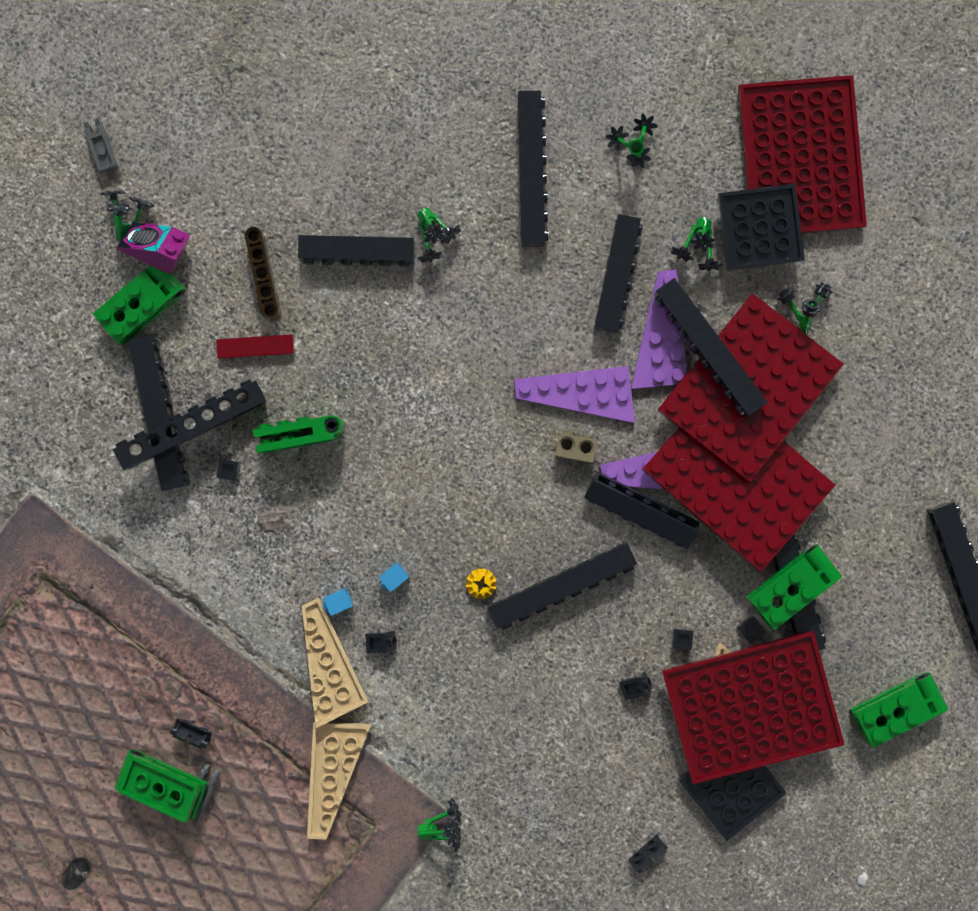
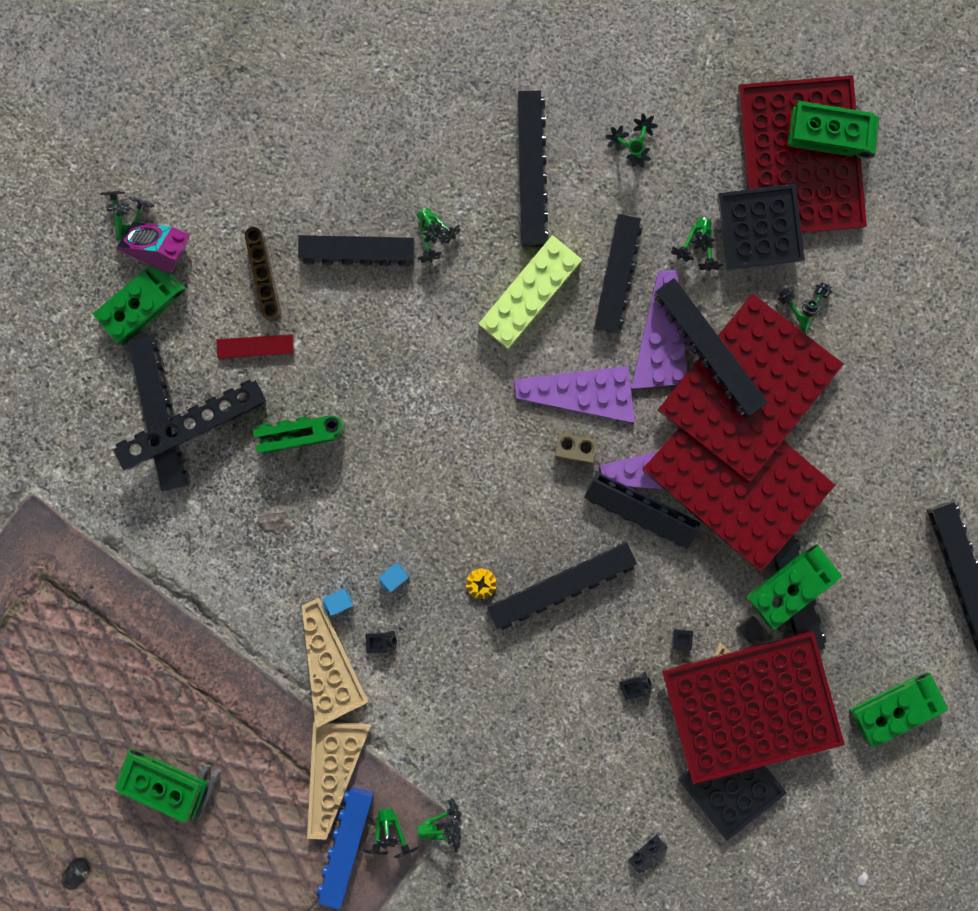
(101, 147): dark grey hinge -> none
(199, 735): black hinge -> none
(228, 469): black plate -> none
(345, 847): none -> blue brick
(385, 819): none -> plant
(530, 292): none -> yellowish green brick
(833, 130): none -> green hinge

